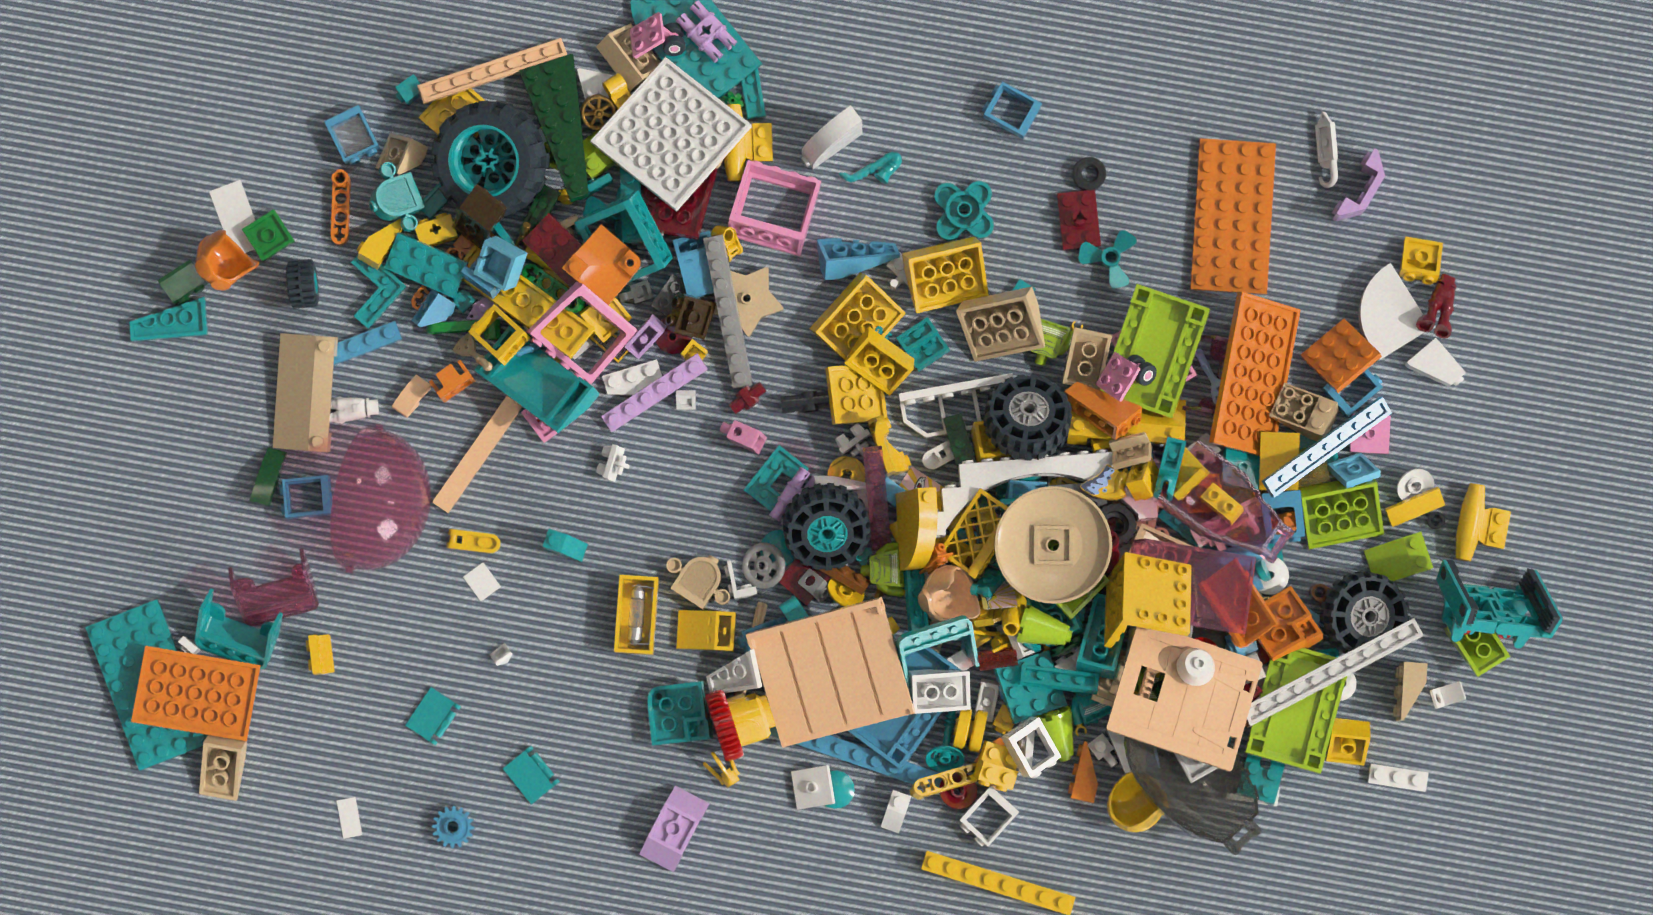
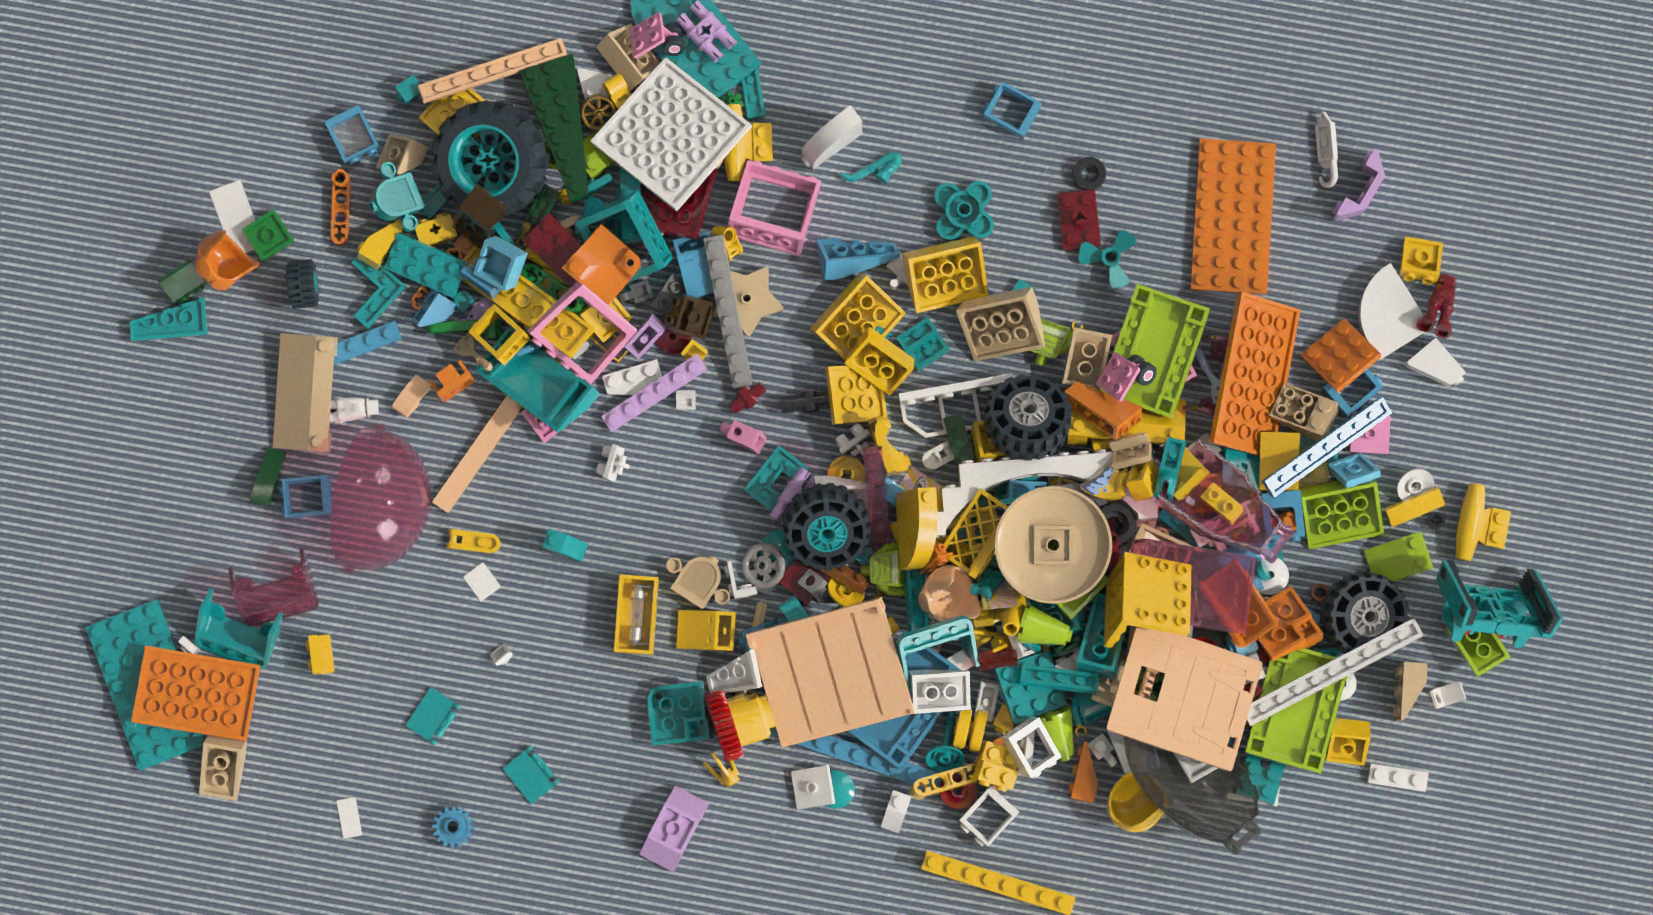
(1195, 666): white cone -> none

